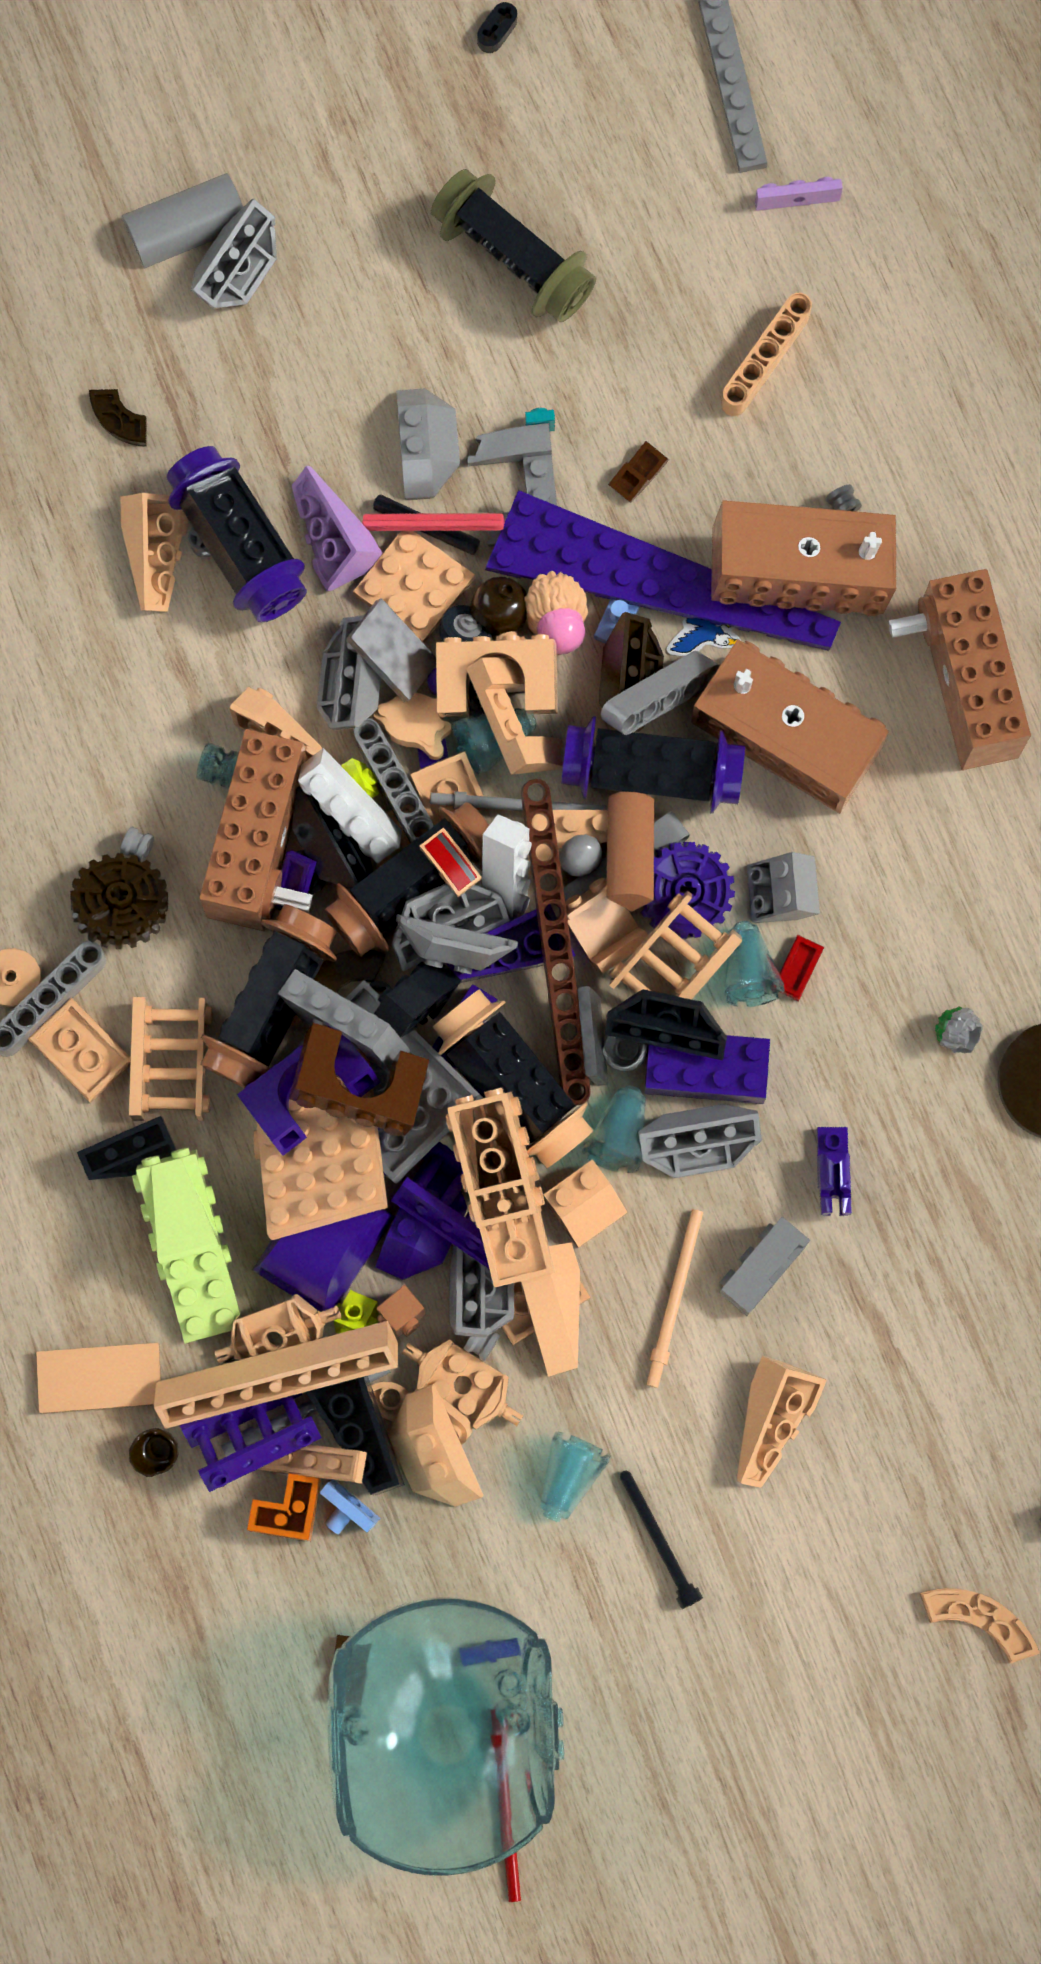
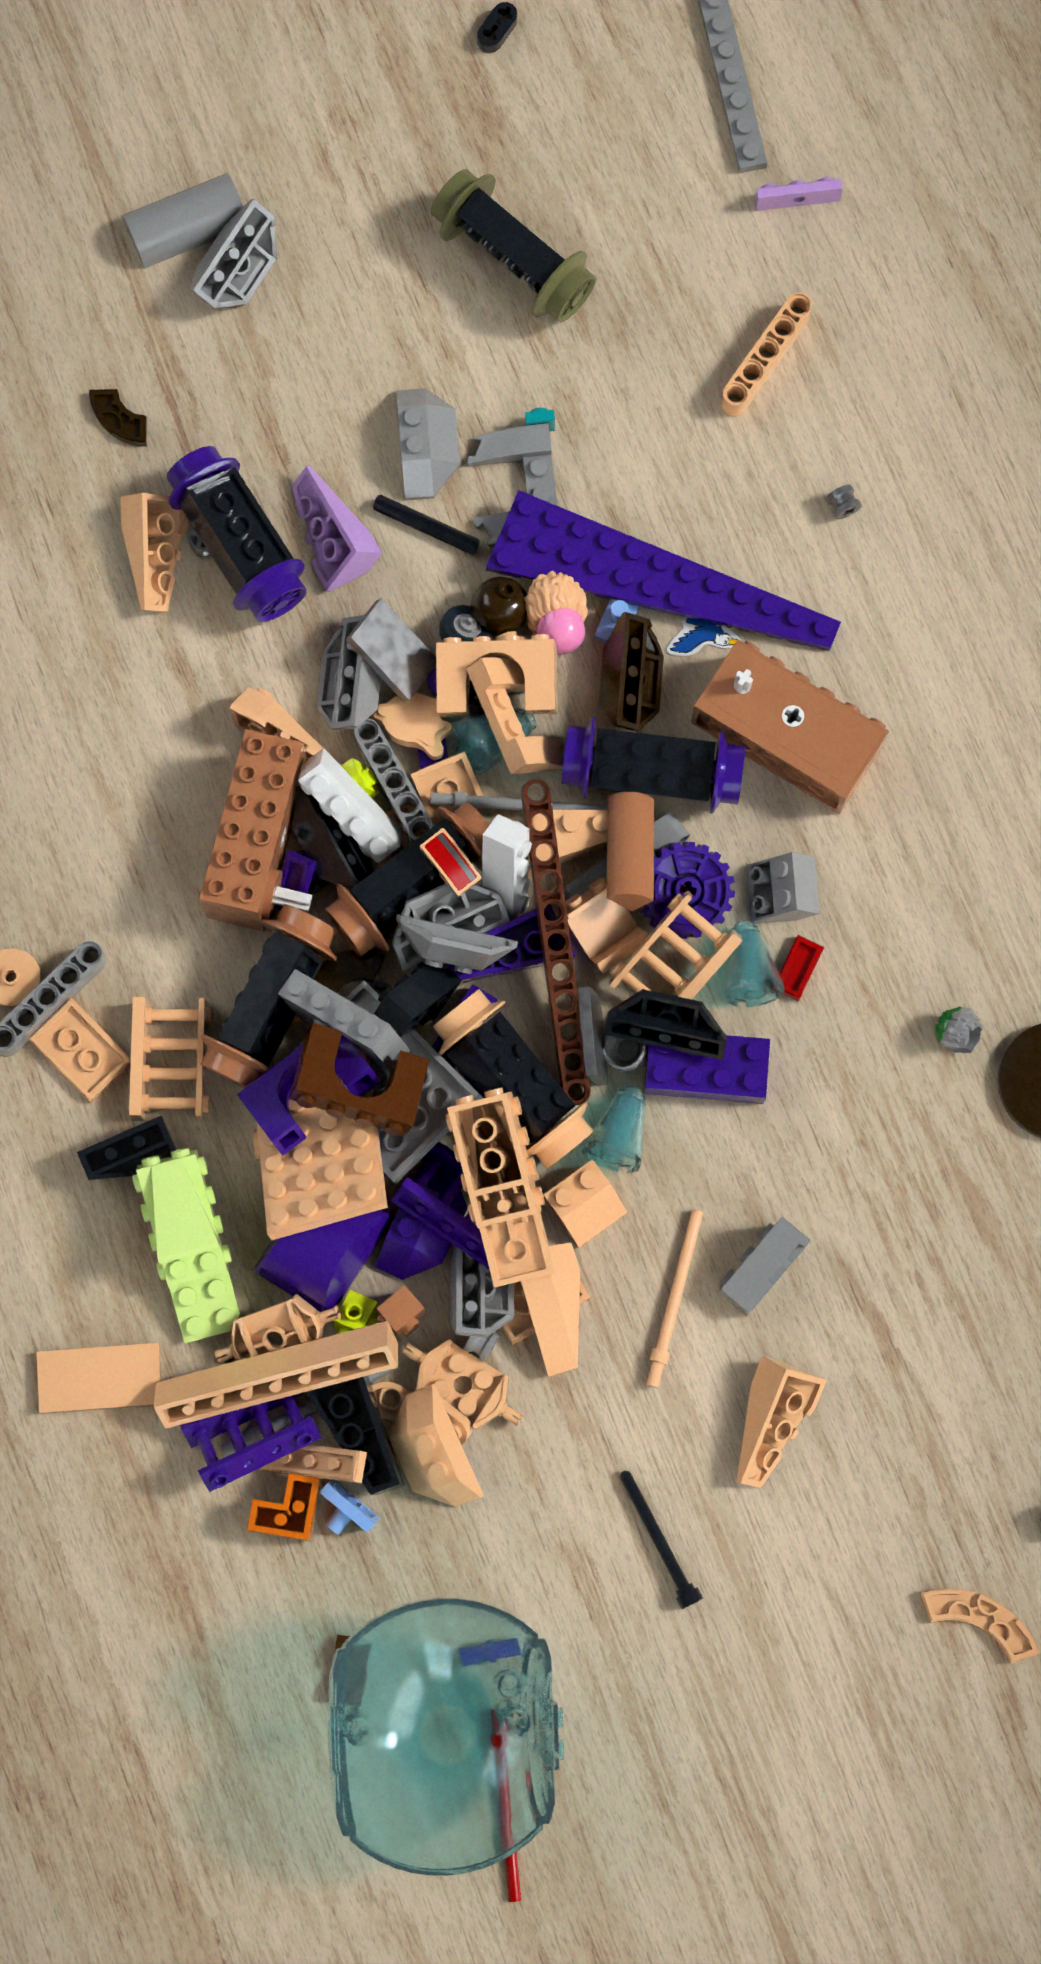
(119, 901): dark brown piece -> none
(137, 844): light grey wheel -> none
(153, 1452): dark brown hair -> none
(217, 765): clear light blue wheel -> none
(415, 582): light nougat plate -> none
(434, 522): coral axle -> none
(569, 1475): clear light blue cone -> none
(580, 855): light grey hair -> none
(638, 472): reddish brown slope -> none
(659, 693): light grey beam -> none
(700, 1139): light grey wedge -> none
(803, 558): nougat piece -> none
(834, 1169): dark purple plate -> none
(971, 667): nougat piece -> none

